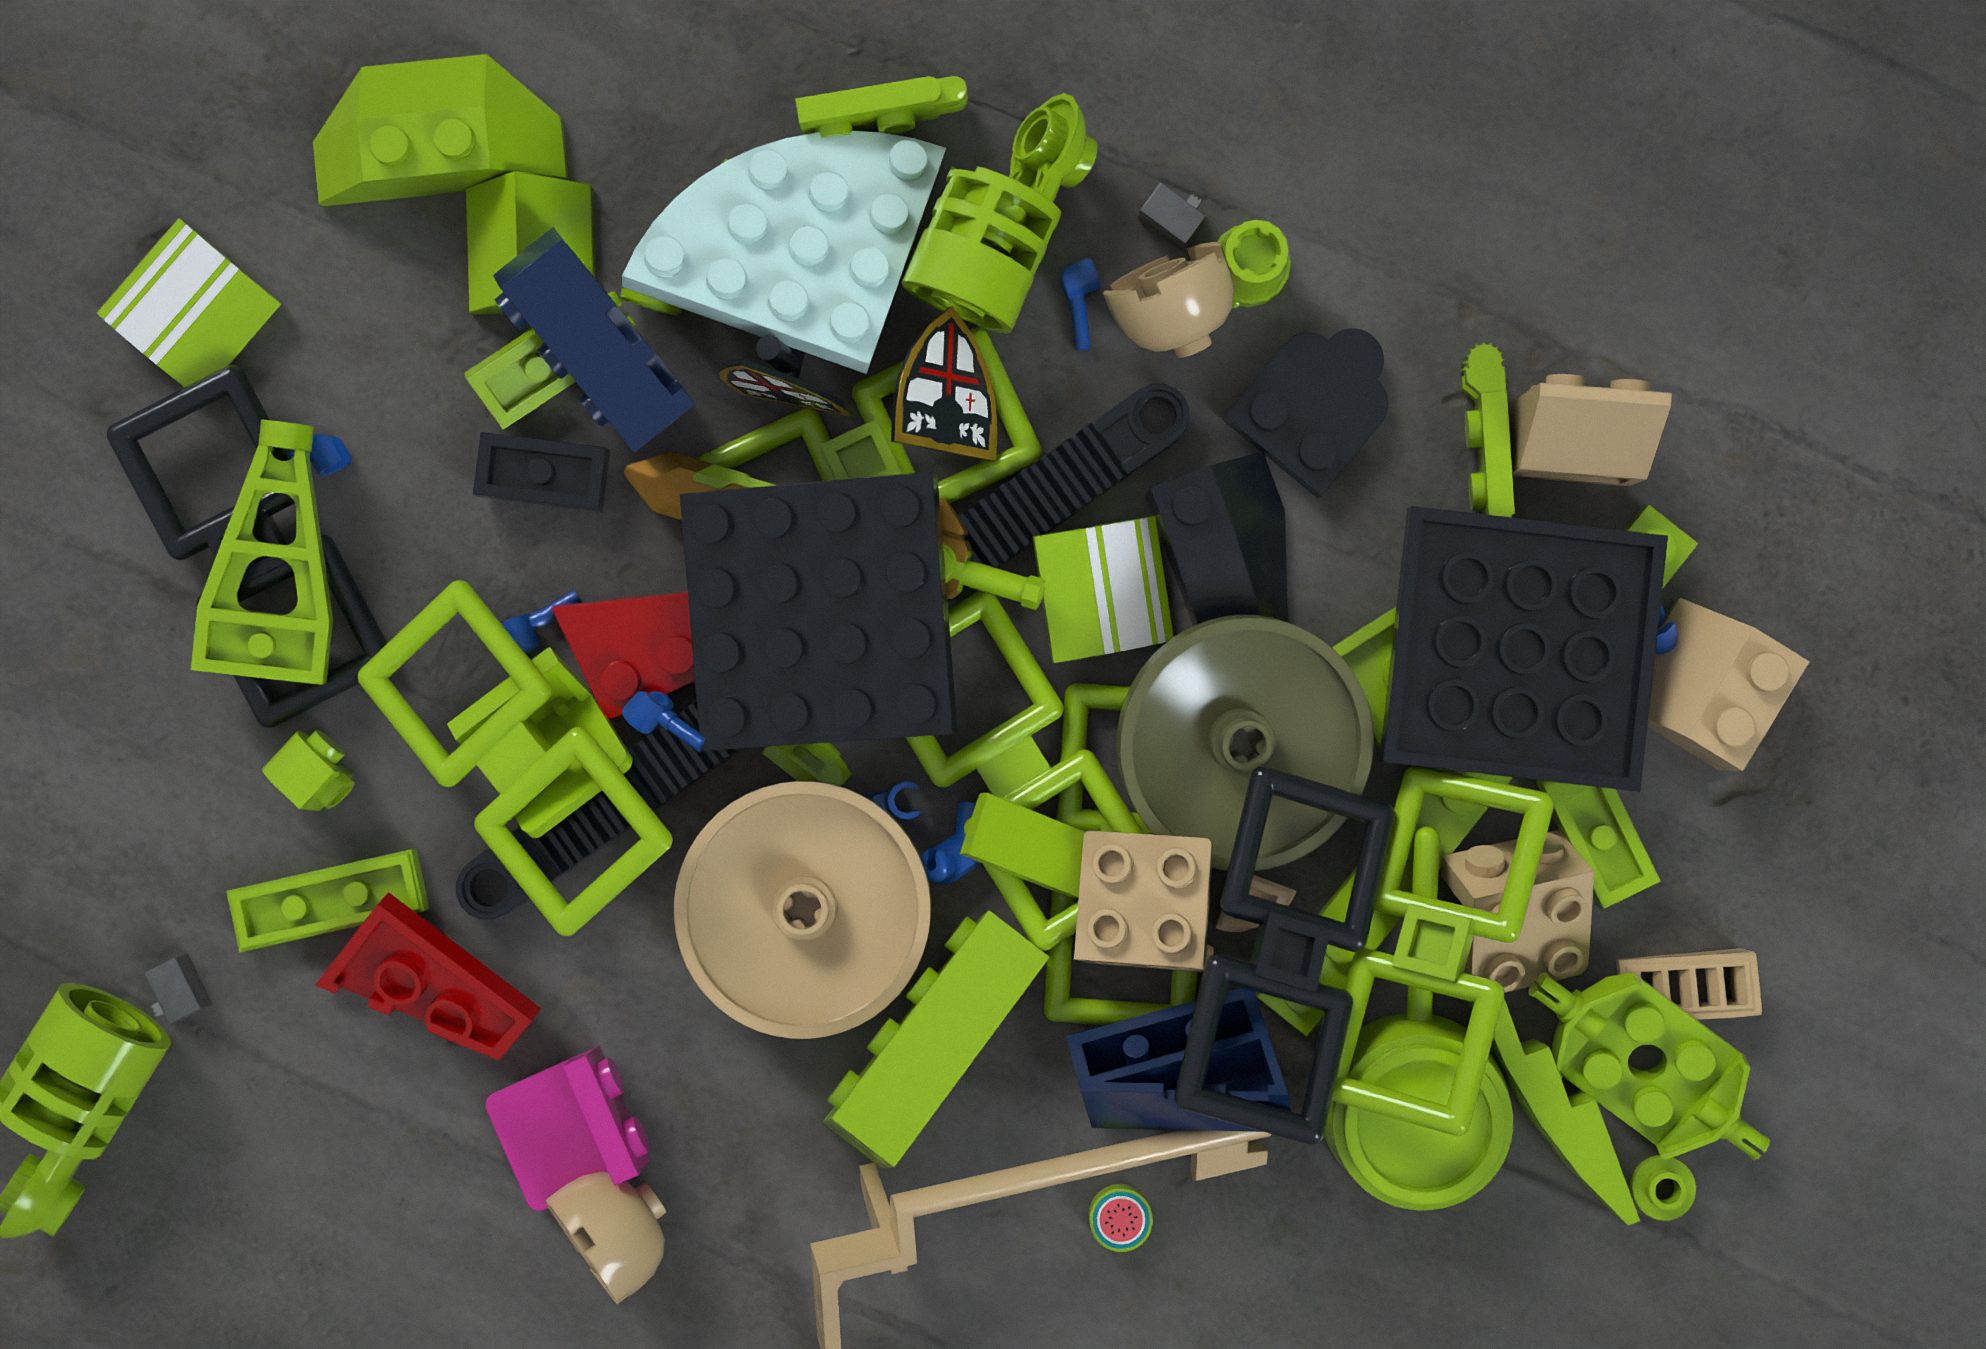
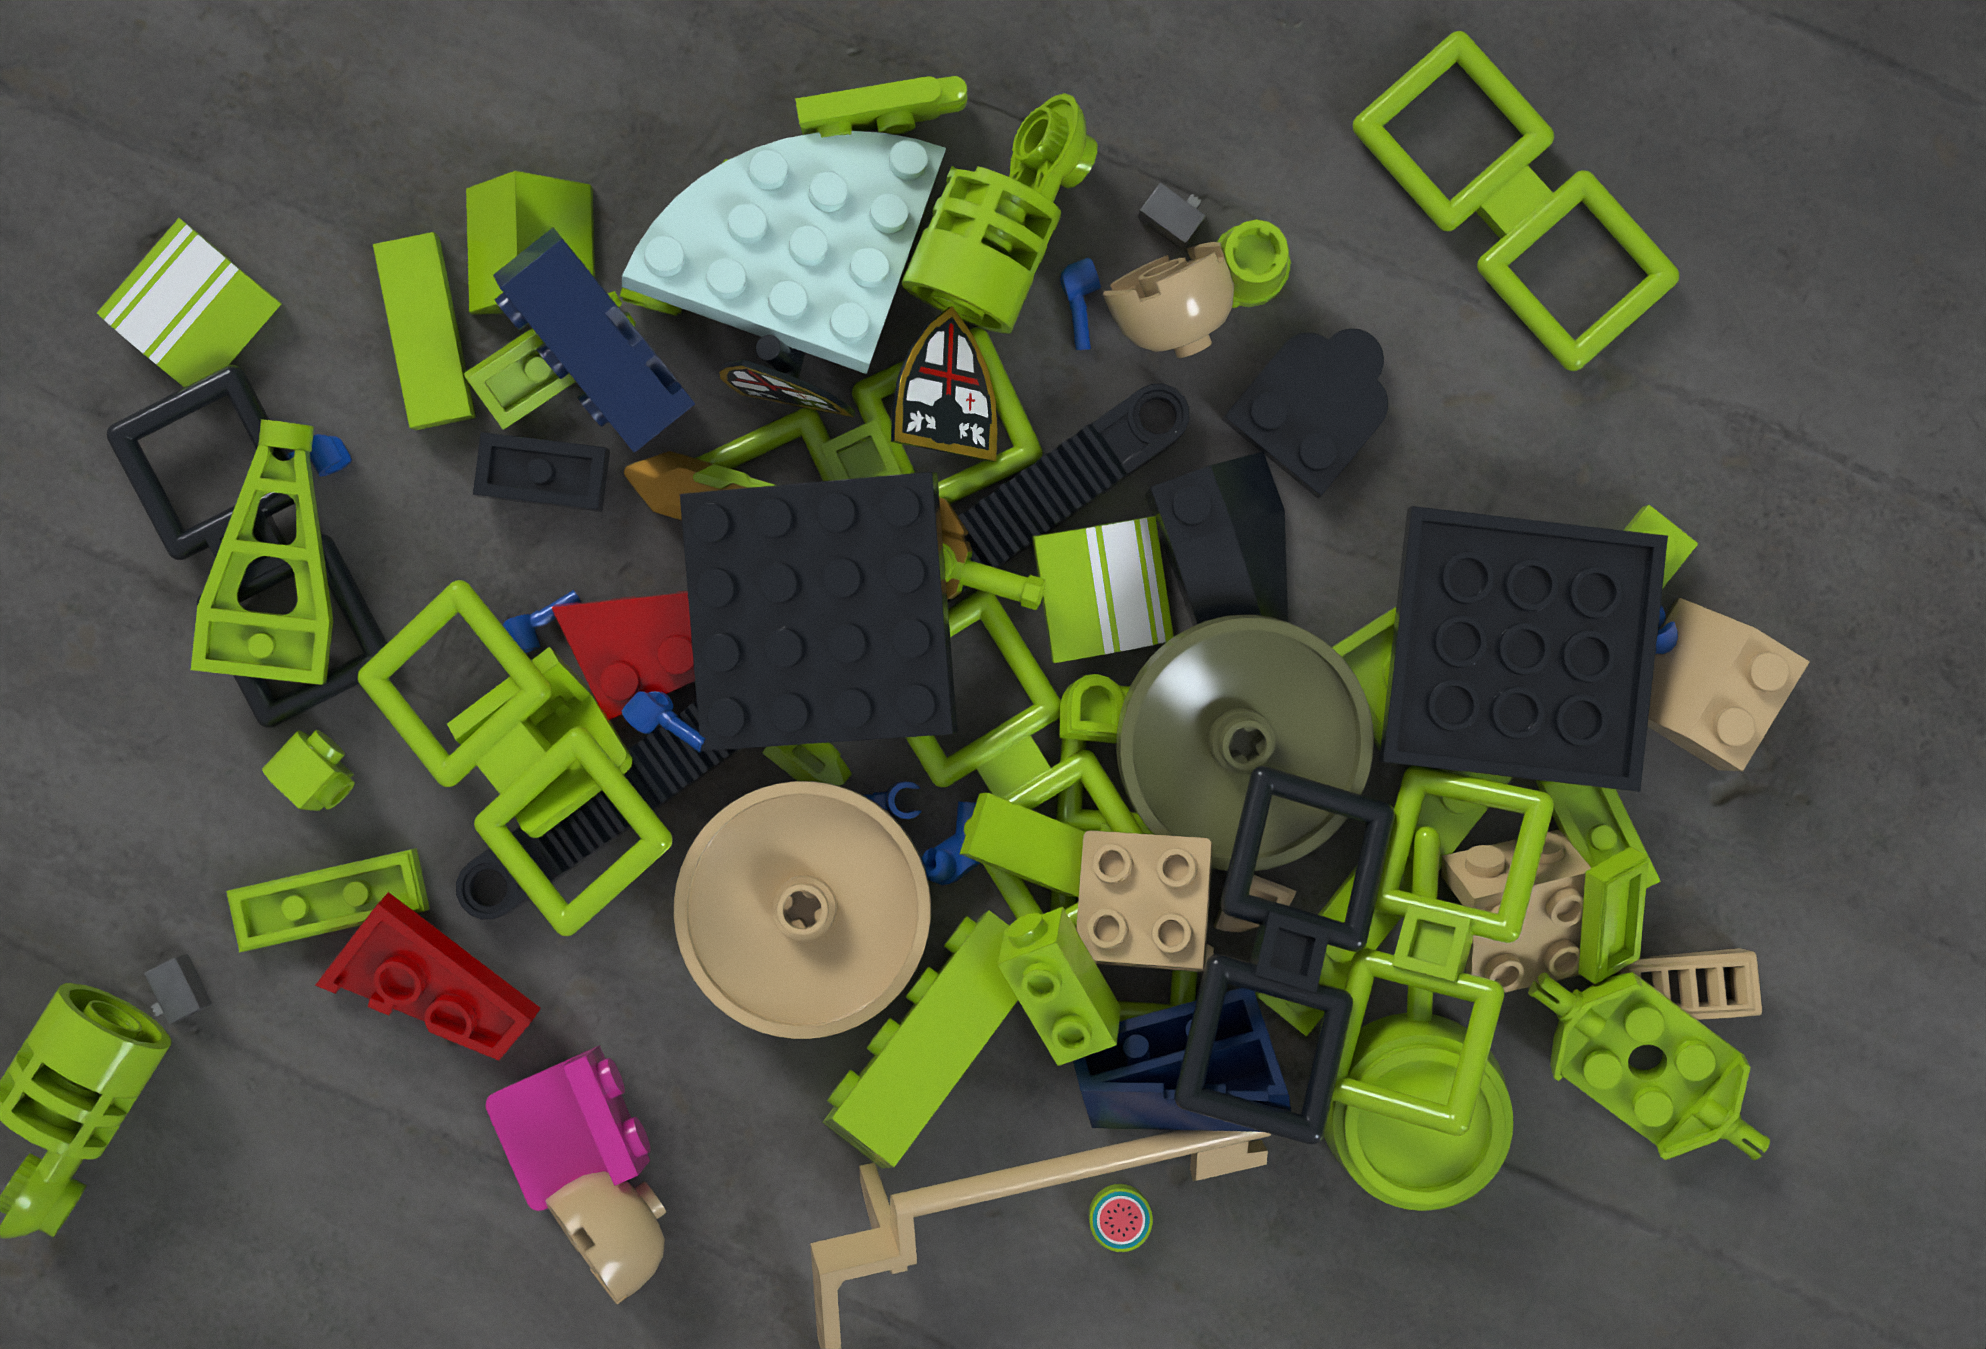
(424, 331): none -> lime tile
(433, 132): lime wedge -> none
(1059, 985): none -> lime brick
(1091, 709): none -> lime tile
(1488, 431): lime hinge -> none
(1515, 201): none -> lime bar
(1566, 1121): lime slope -> none
(1587, 432): tan slope -> none
(1613, 914): none -> lime tile
(1644, 1184): lime plate -> none

